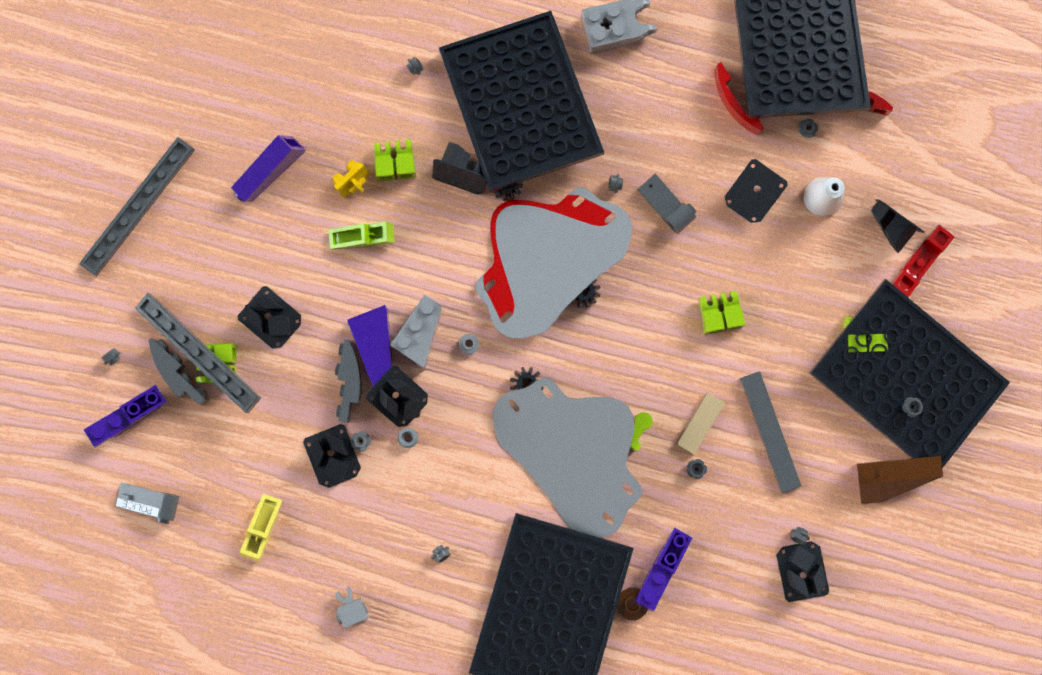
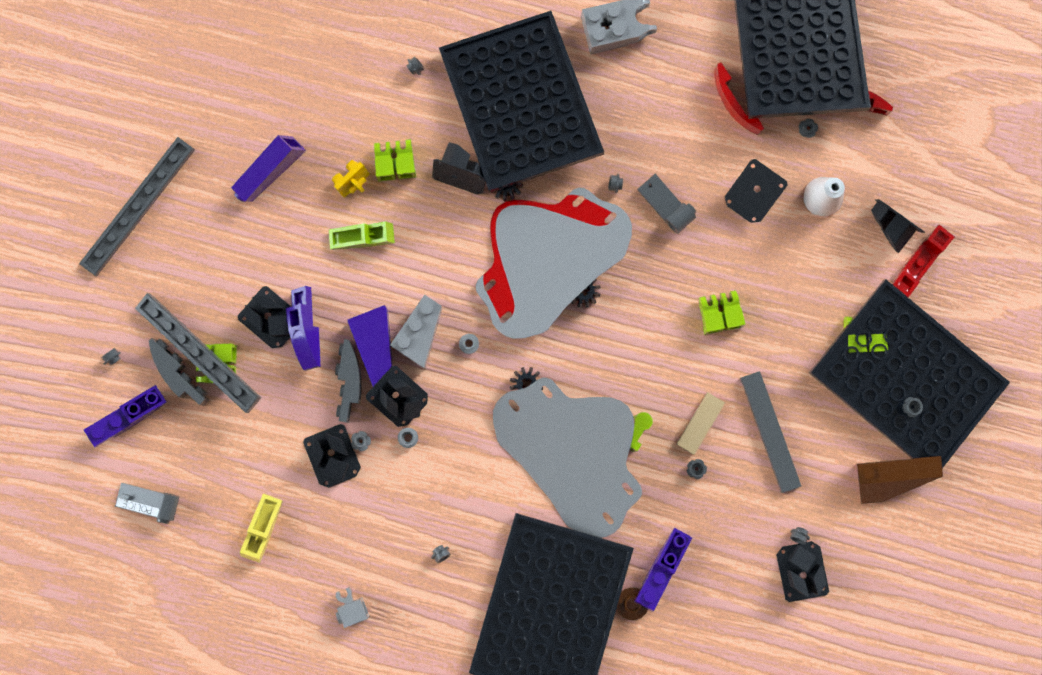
(301, 329): none -> dark purple slope

